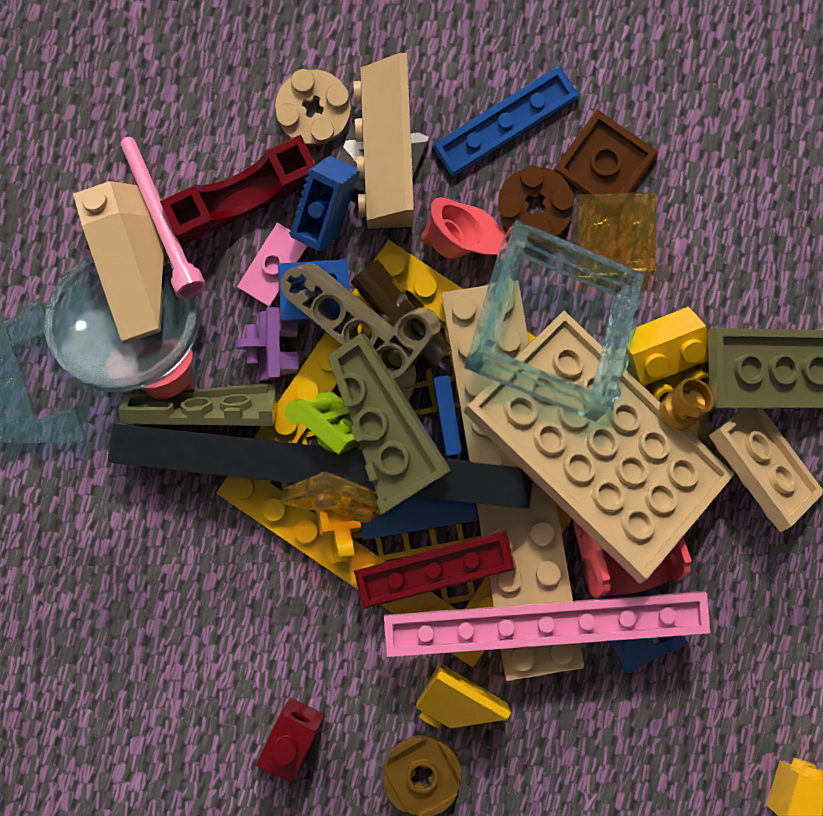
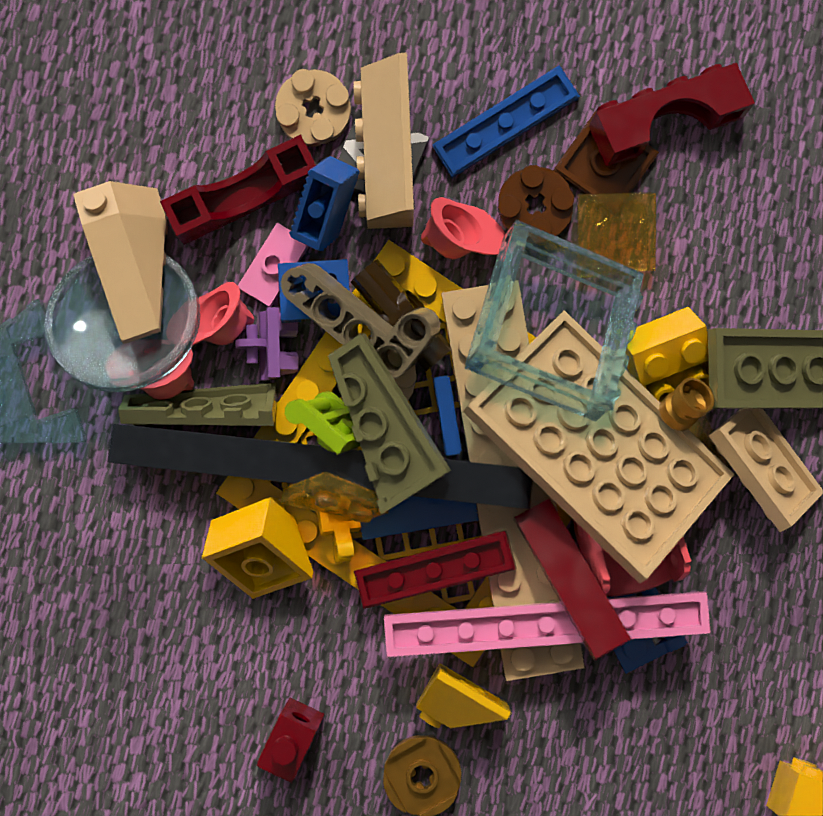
(186, 278): bright pink piece -> none
(222, 315): none -> coral piece
(258, 548): none -> yellow slope
(572, 579): none -> dark red tile
(712, 98): none -> dark red arch

